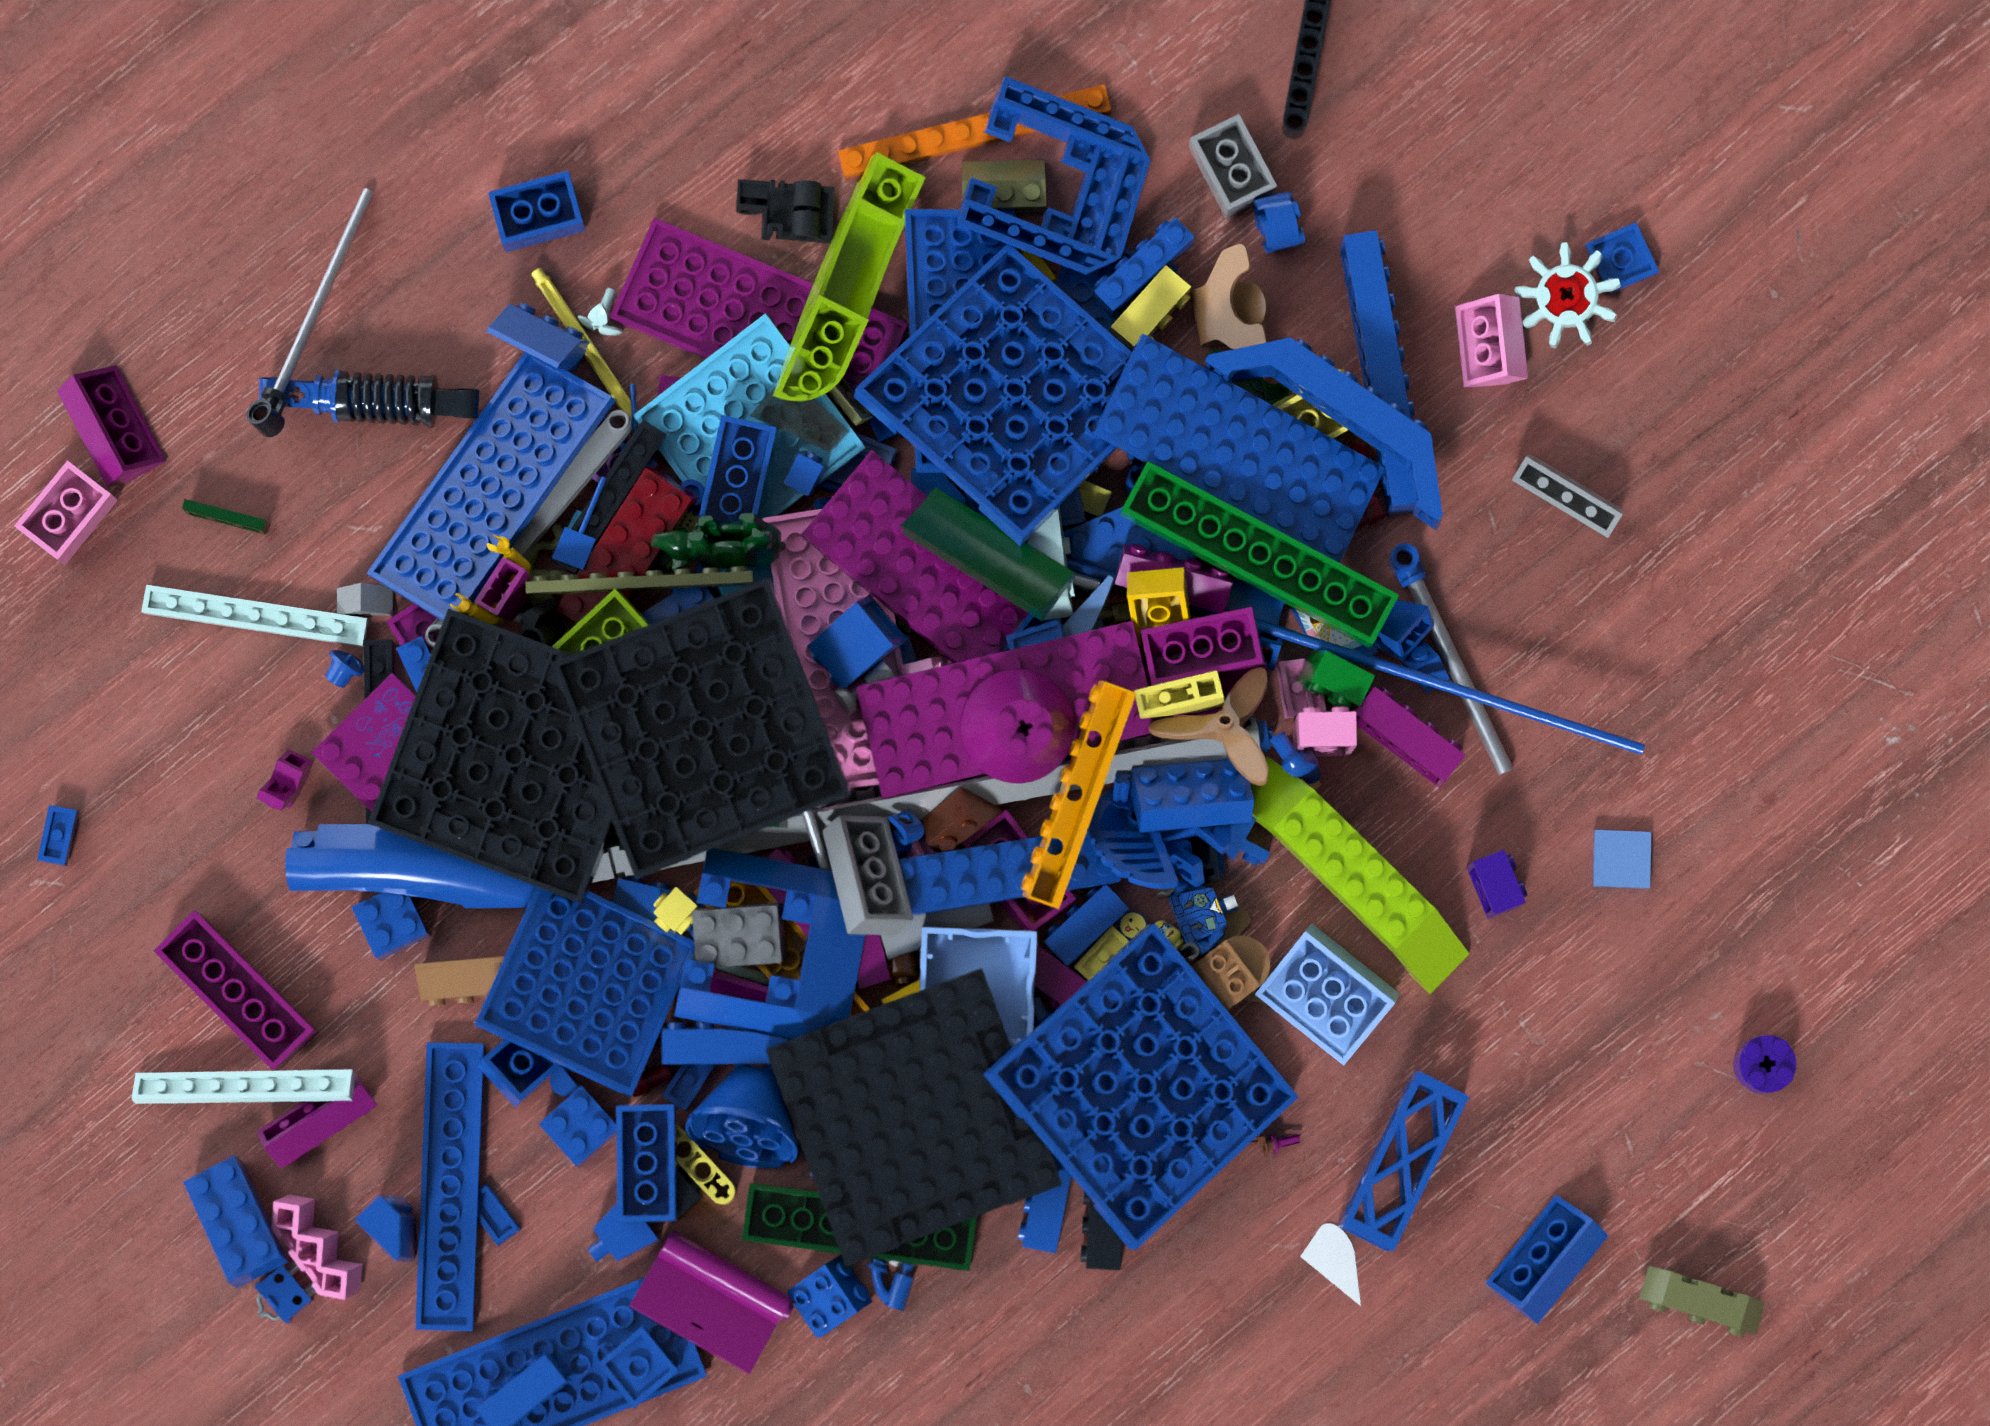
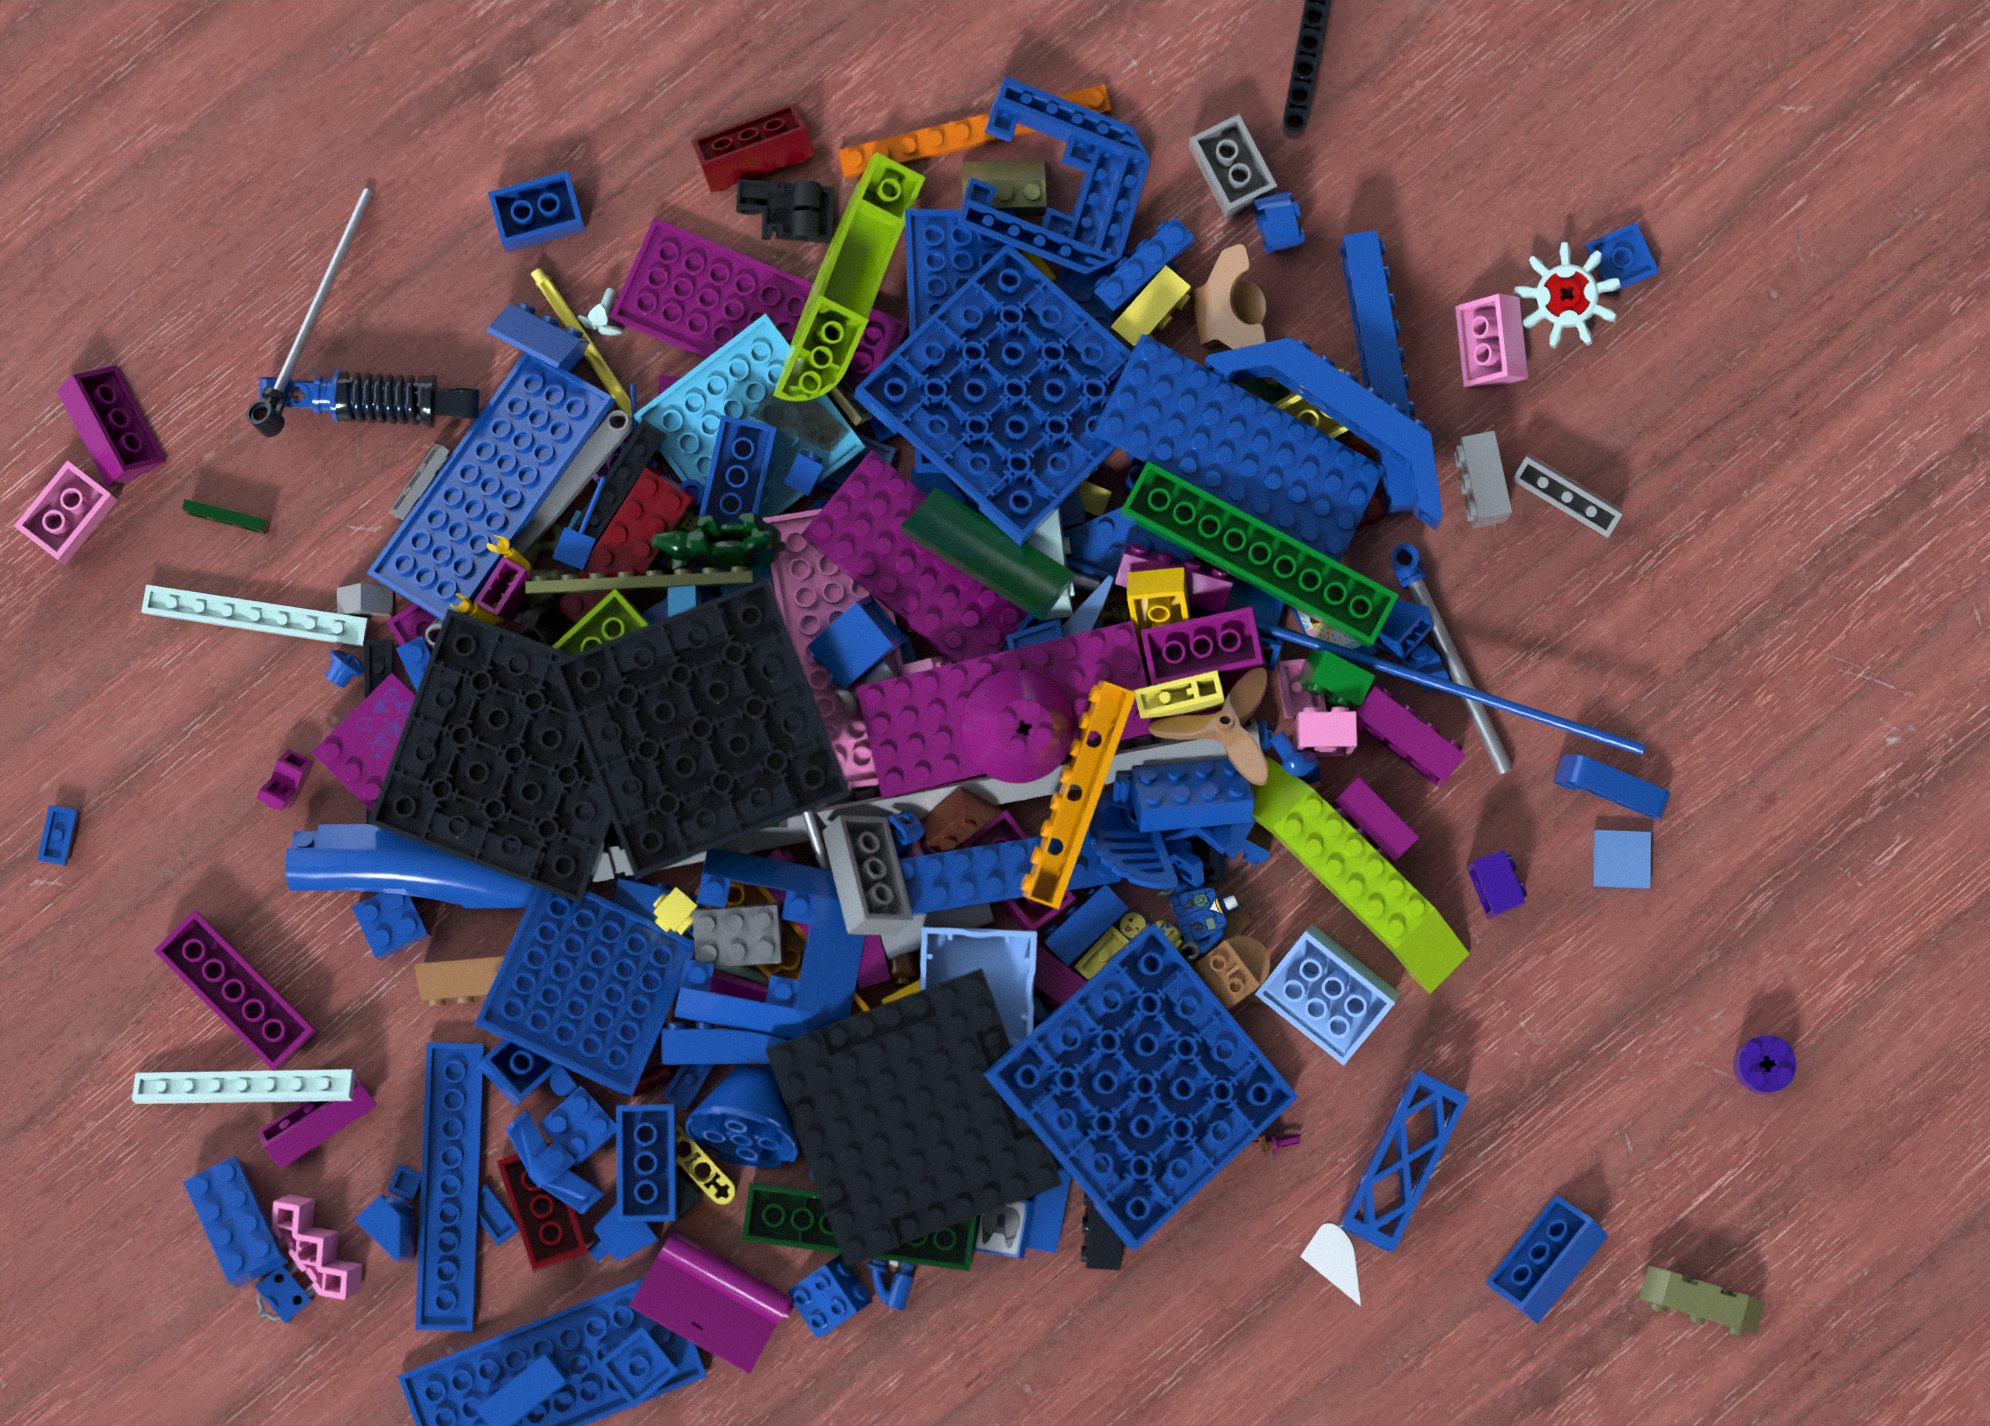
(405, 1183): none -> blue tile
(419, 481): none -> light grey plate
(544, 1221): none -> dark red brick
(550, 1165): none -> blue plate
(683, 598): none -> dark azure brick
(753, 147): none -> dark red slope
(1005, 1230): none -> tile
(1374, 820): none -> magenta brick
(1482, 480): none -> light grey brick
(1606, 782): none -> blue beam

